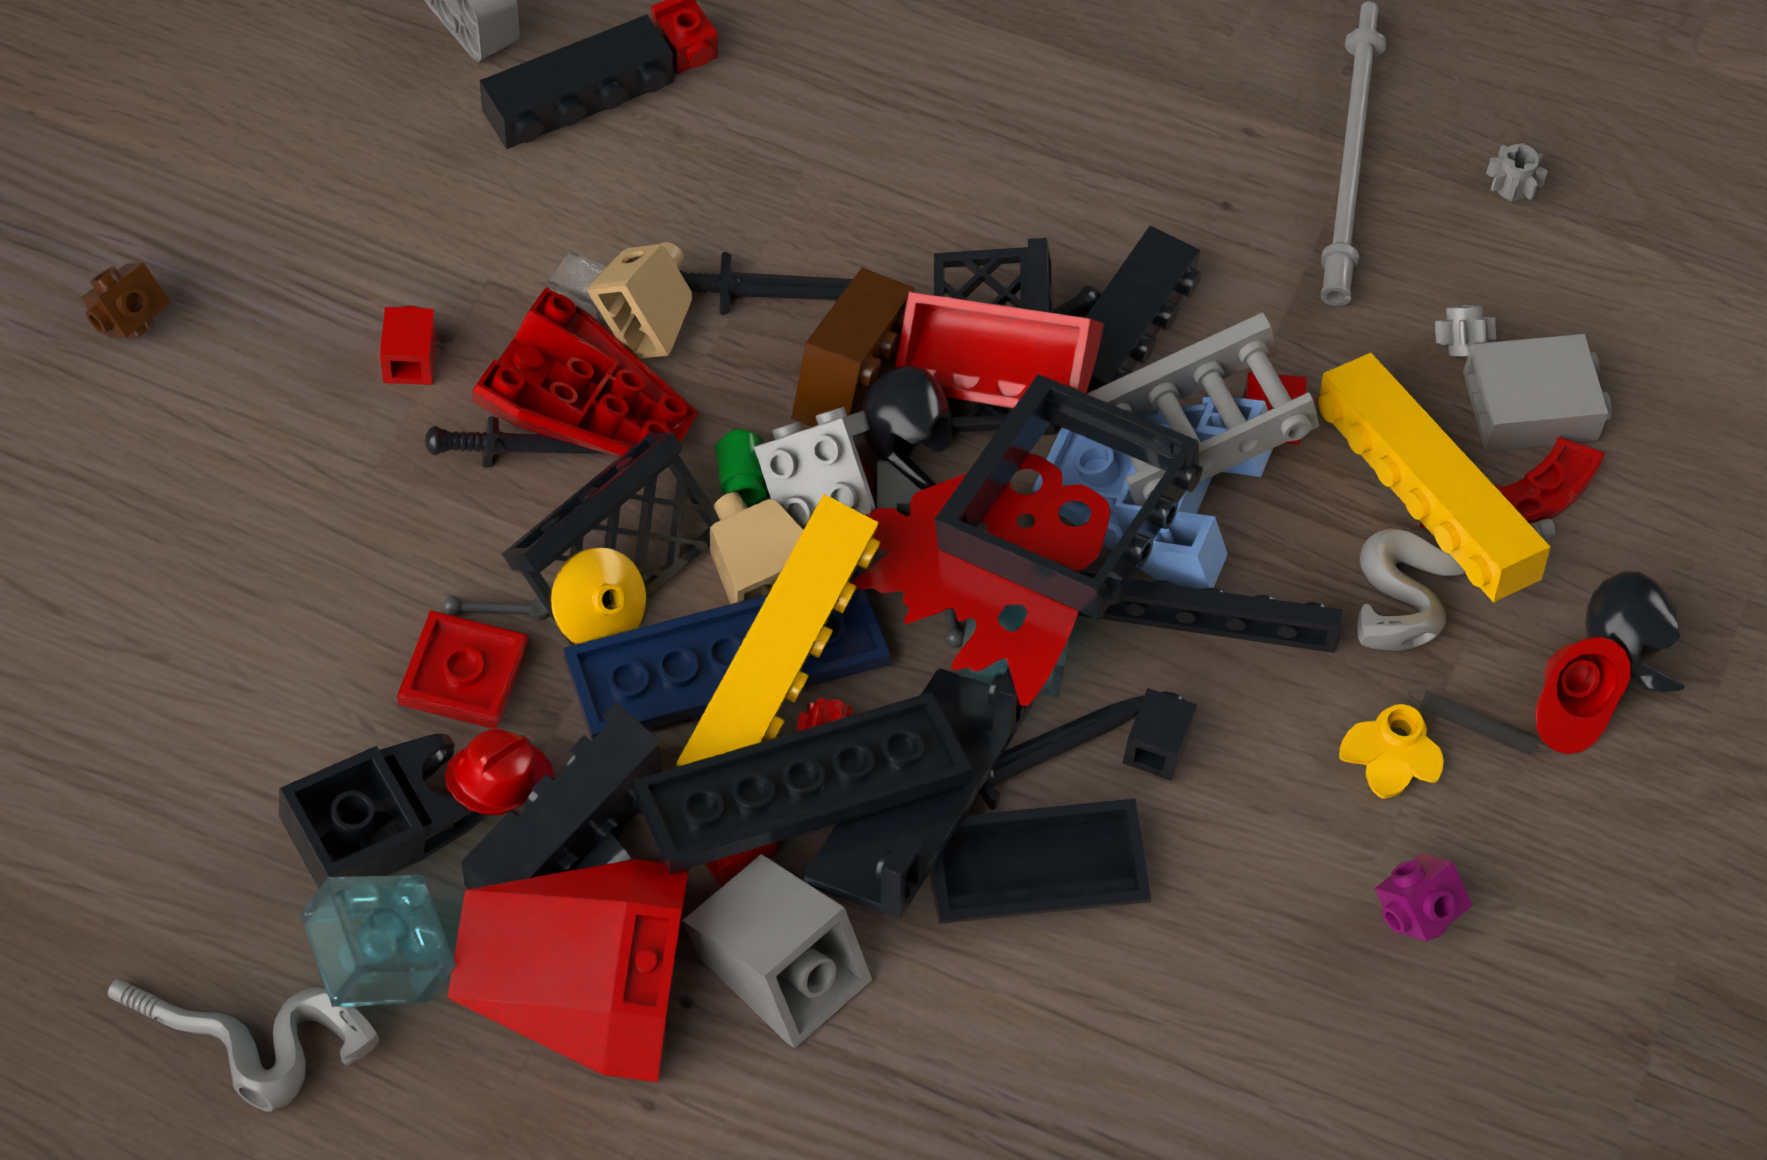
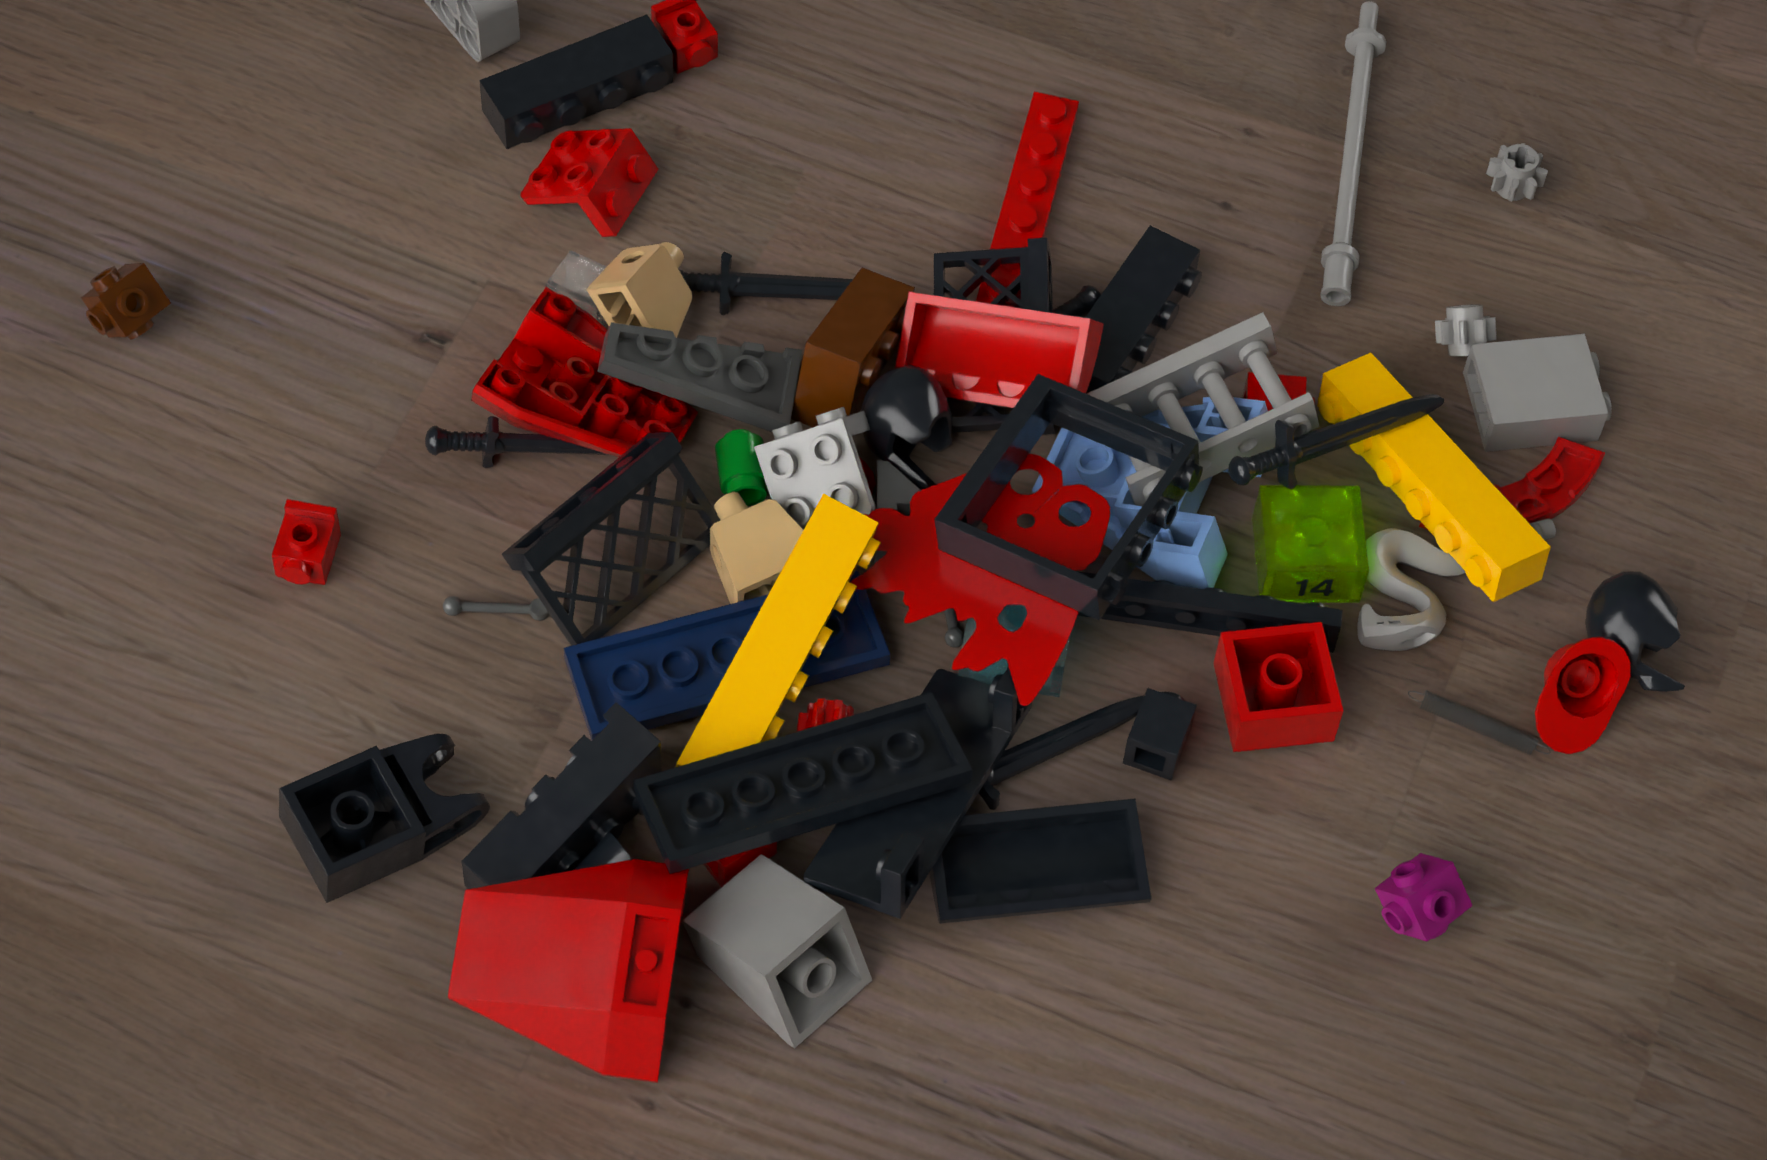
(256, 1085): light grey animal -> none
(306, 542): none -> red brick
(377, 940): clear light blue brick -> none
(408, 345): red brick -> none
(463, 669): red plate -> none
(496, 772): red piece -> none
(580, 589): yellow dish -> none
(596, 169): none -> red bracket
(722, 378): none -> dark grey wing
(1032, 182): none -> red plate
(1277, 686): none -> red brick
(1293, 451): none -> black sword
(1310, 543): none -> clear neon green brick
(1393, 758): yellow plate -> none

